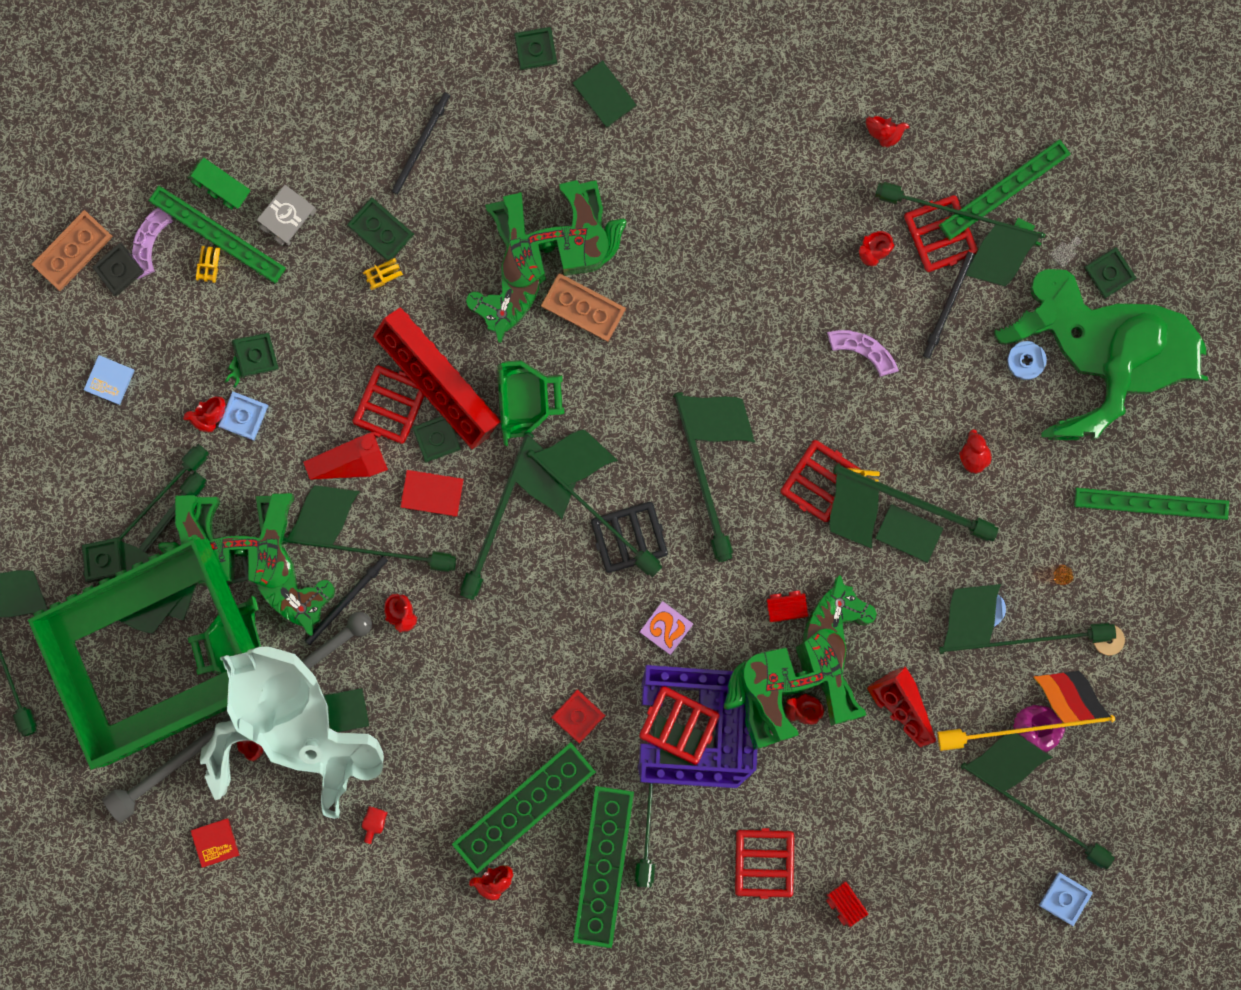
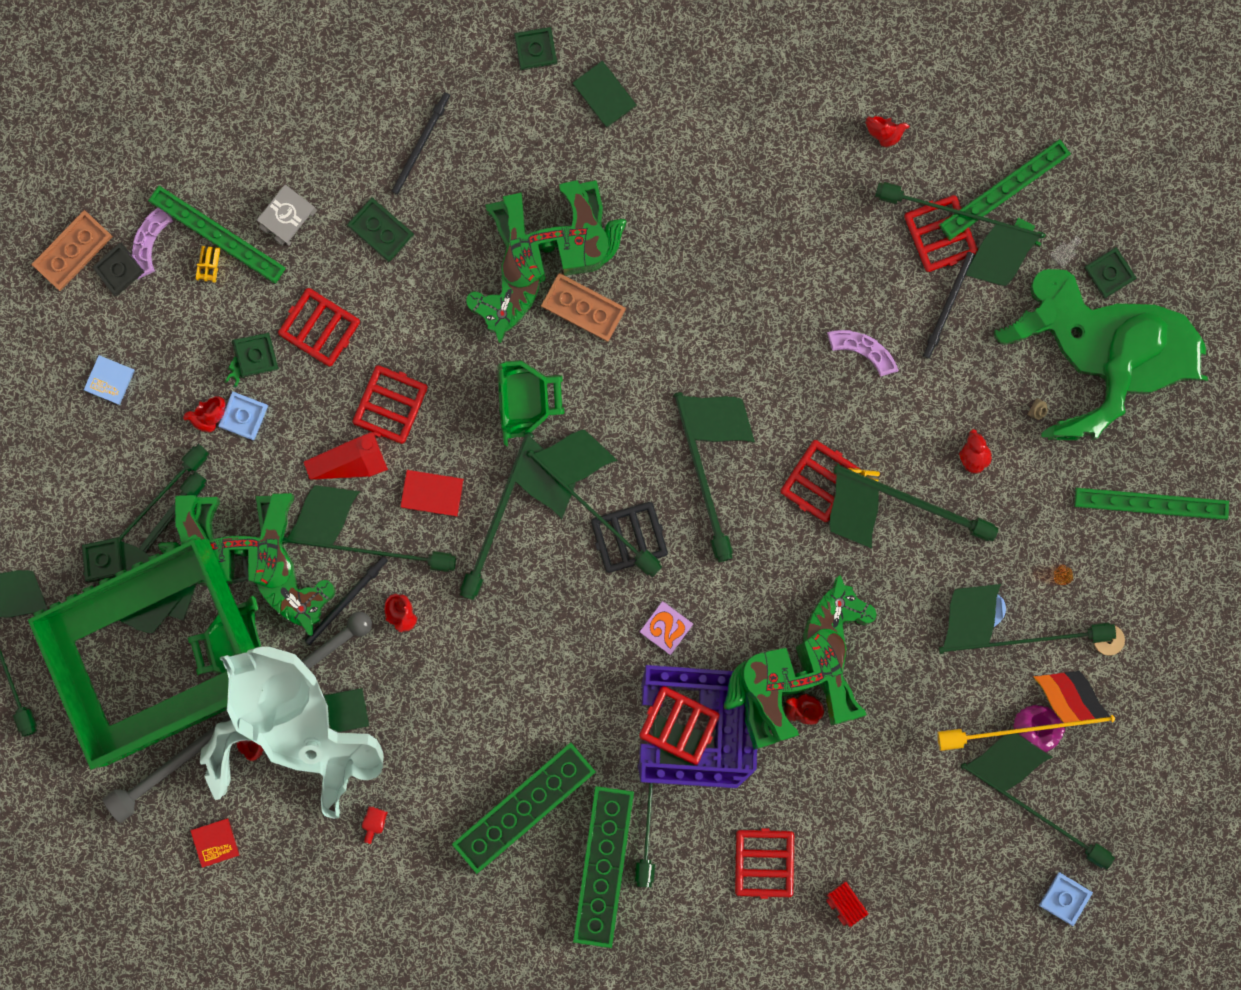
(218, 184): green wedge -> none
(323, 302): none -> red bar
(384, 272): yellow arm -> none
(436, 378): red brick -> none
(436, 439): dark green tile -> none
(493, 882): red hair -> none
(578, 716): red tile -> none
(786, 607): red brick -> none
(875, 247): red hair -> none
(901, 697): red wedge -> none
(909, 533): dark green tile -> none
(1032, 351): light blue plate -> none
(1038, 409): none -> dark tan plate

